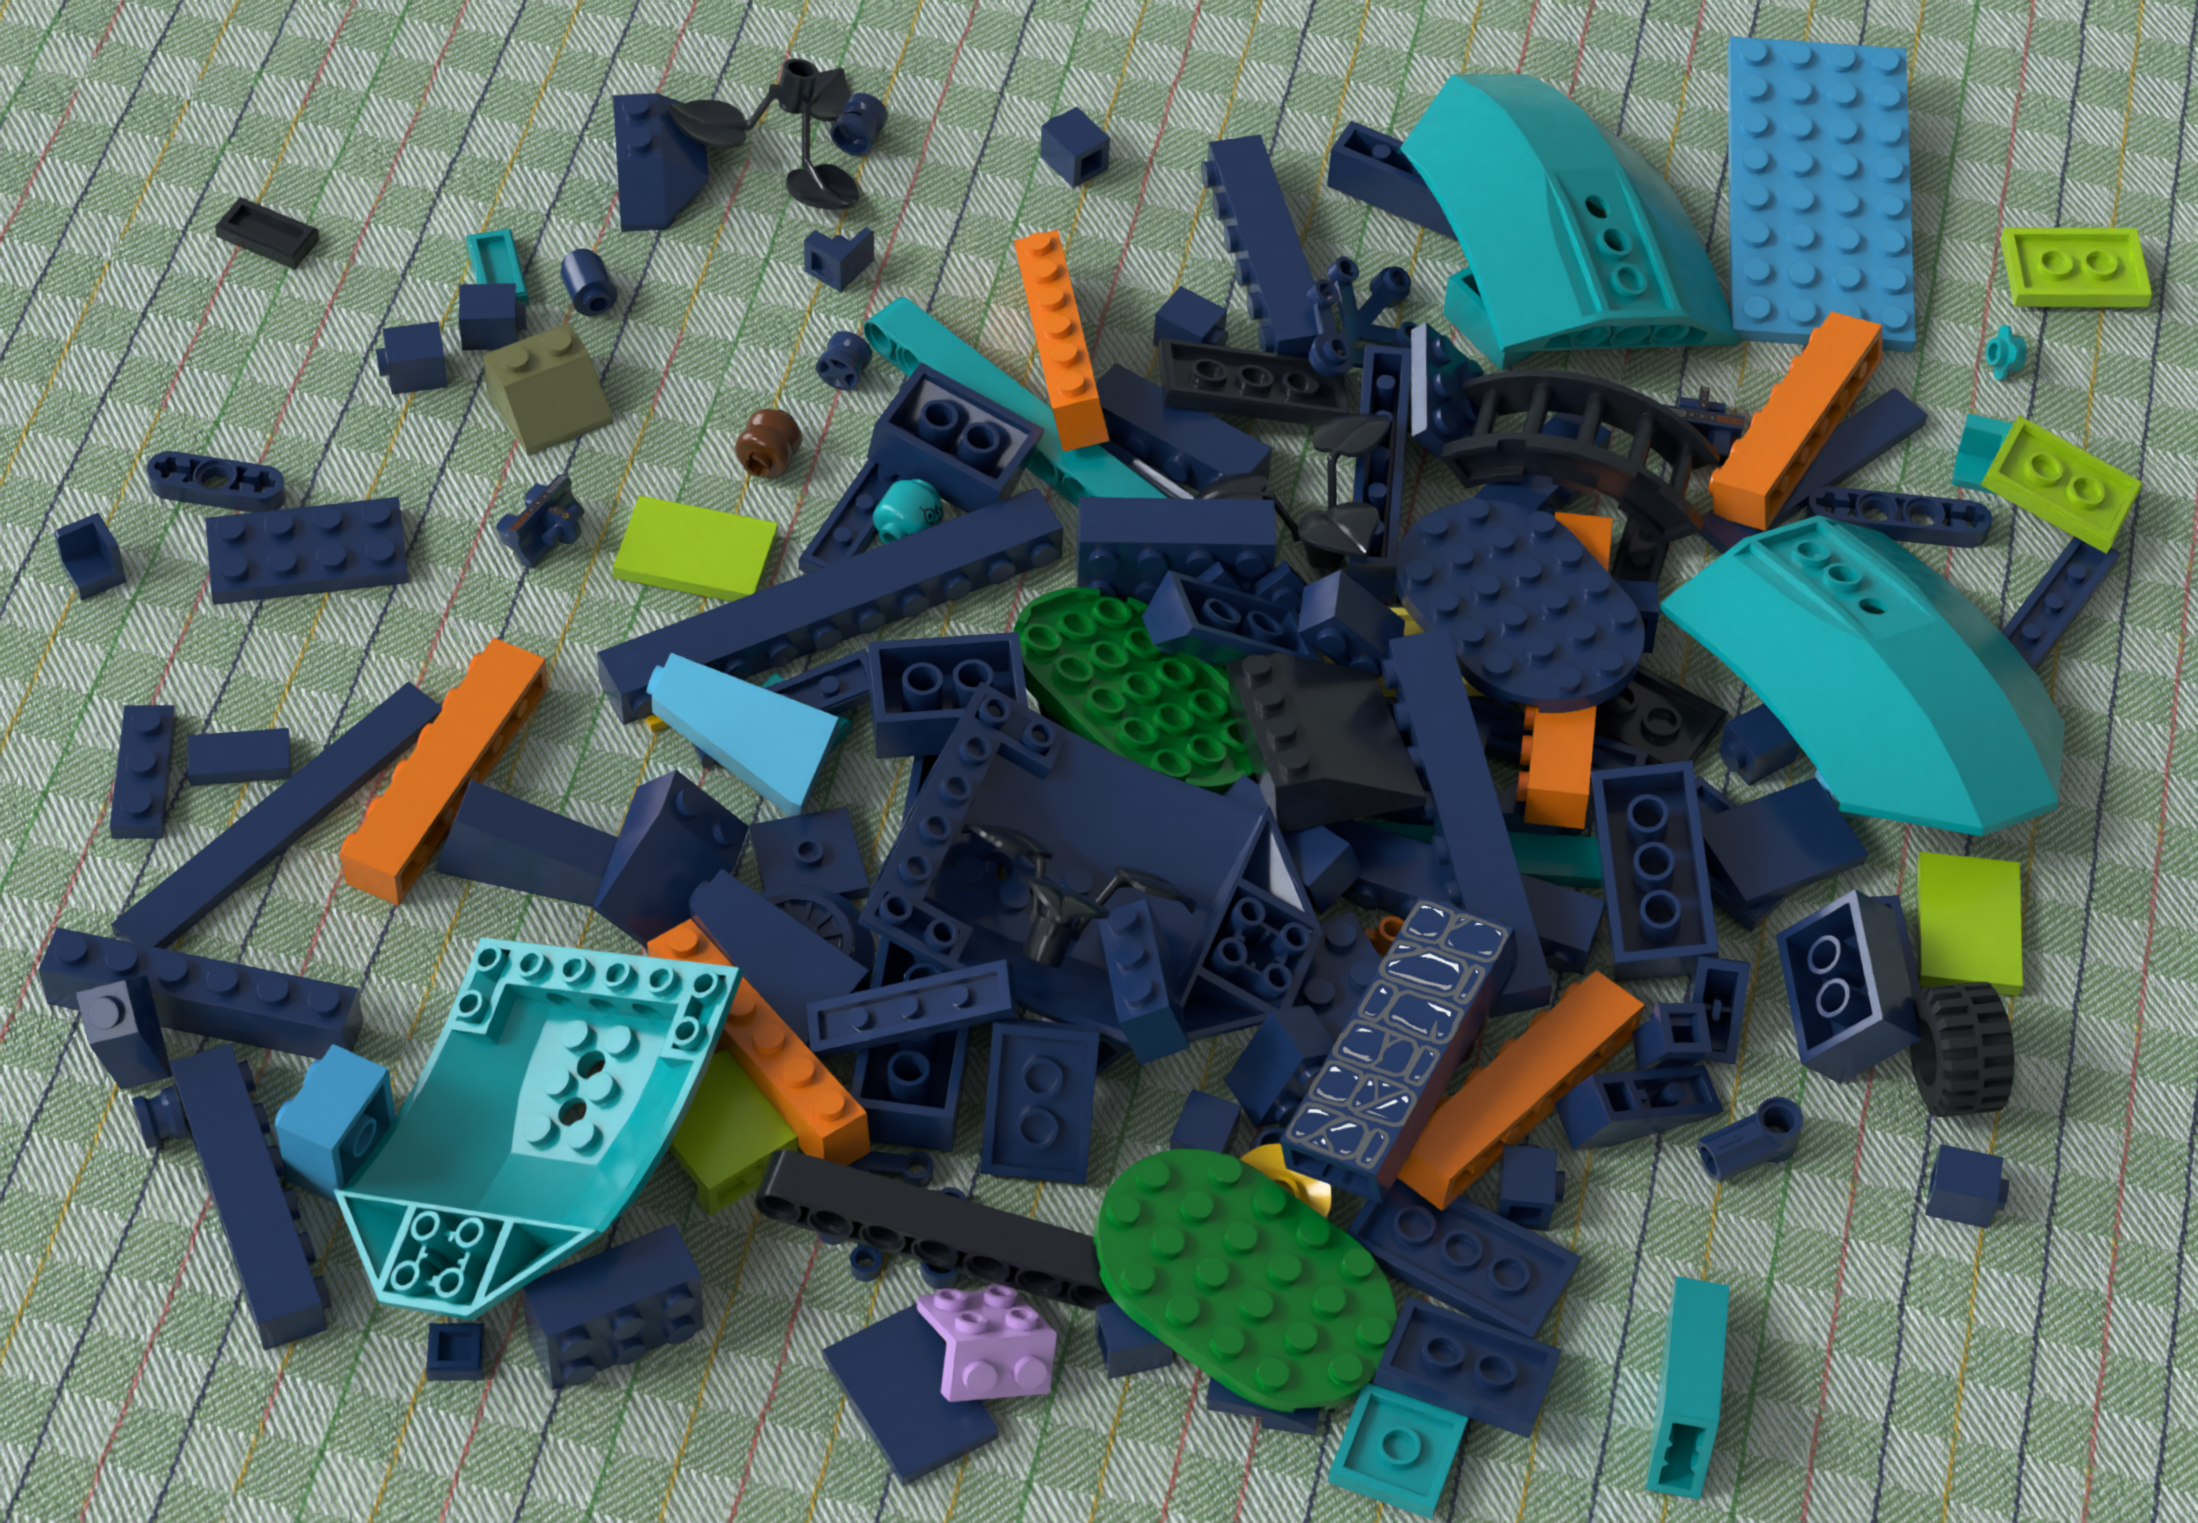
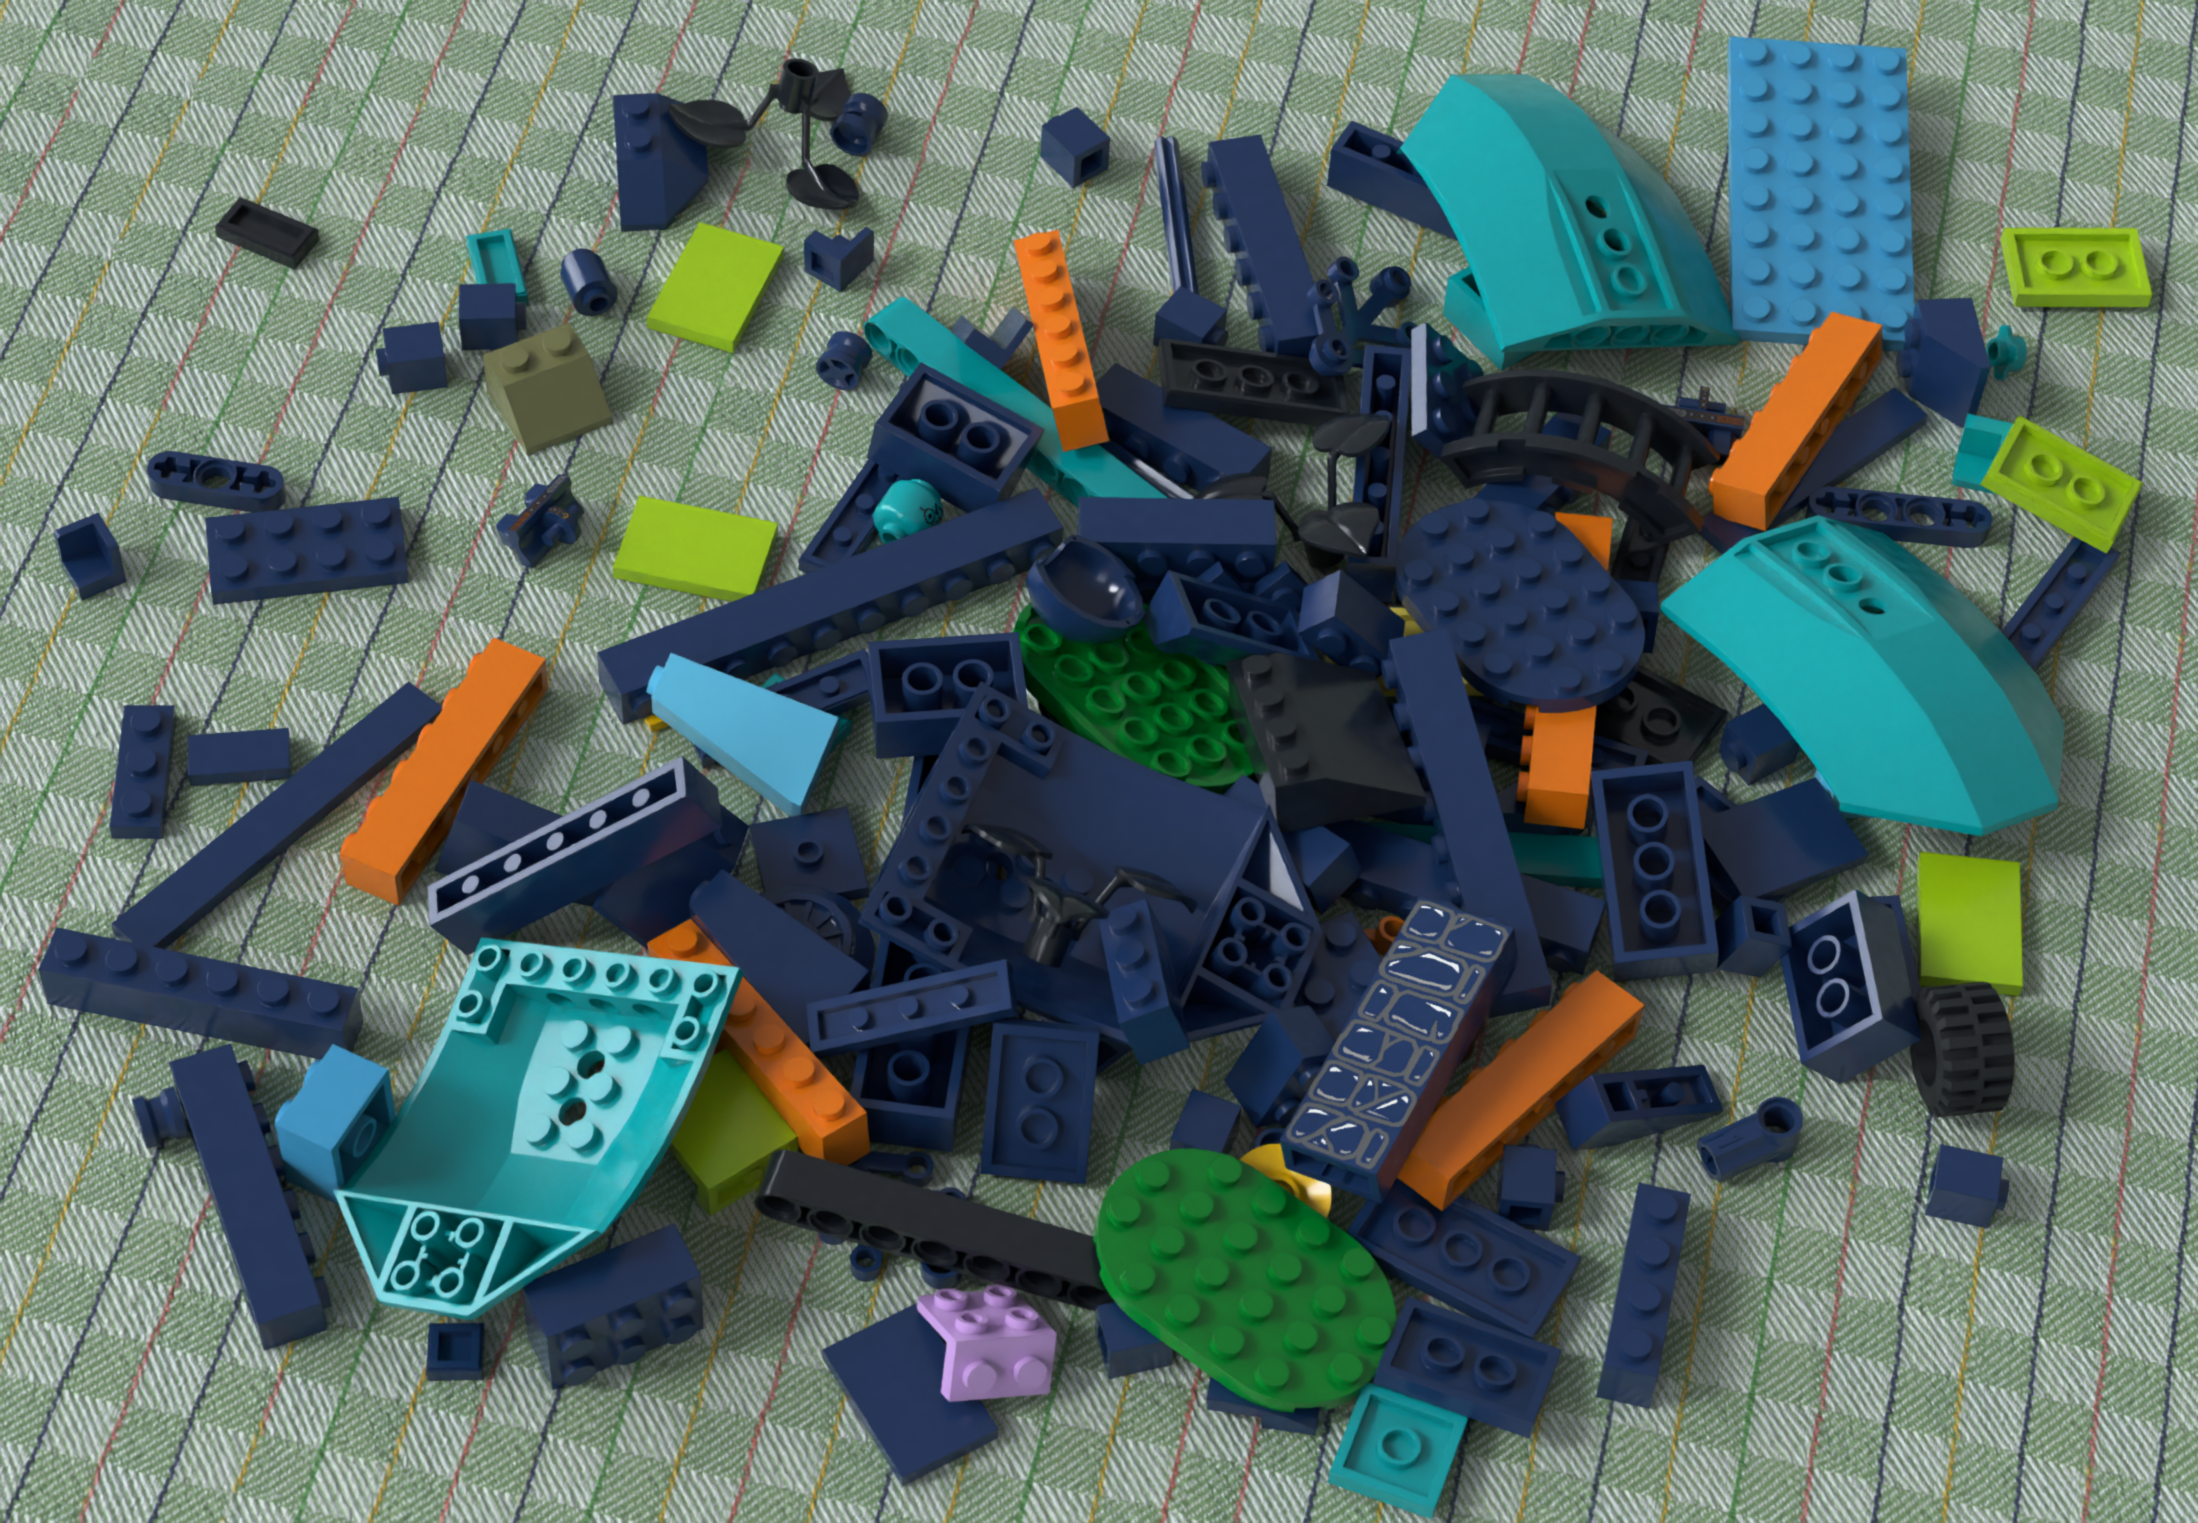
(125, 1031): dark blue slope -> none
(575, 855): none -> dark blue brick
(715, 287): none -> lime tile
(768, 443): reddish brown piece -> none
(1003, 341): none -> dark blue panel
(1085, 592): none -> dark blue cylinder
(1175, 214): none -> dark blue axle
(1643, 1296): none -> dark blue brick
(1673, 1036): dark blue brick -> none
(1689, 1388): teal slope -> none
(1722, 988): dark blue slope -> none
(1752, 936): none -> dark blue brick
(1944, 358): none -> dark blue slope

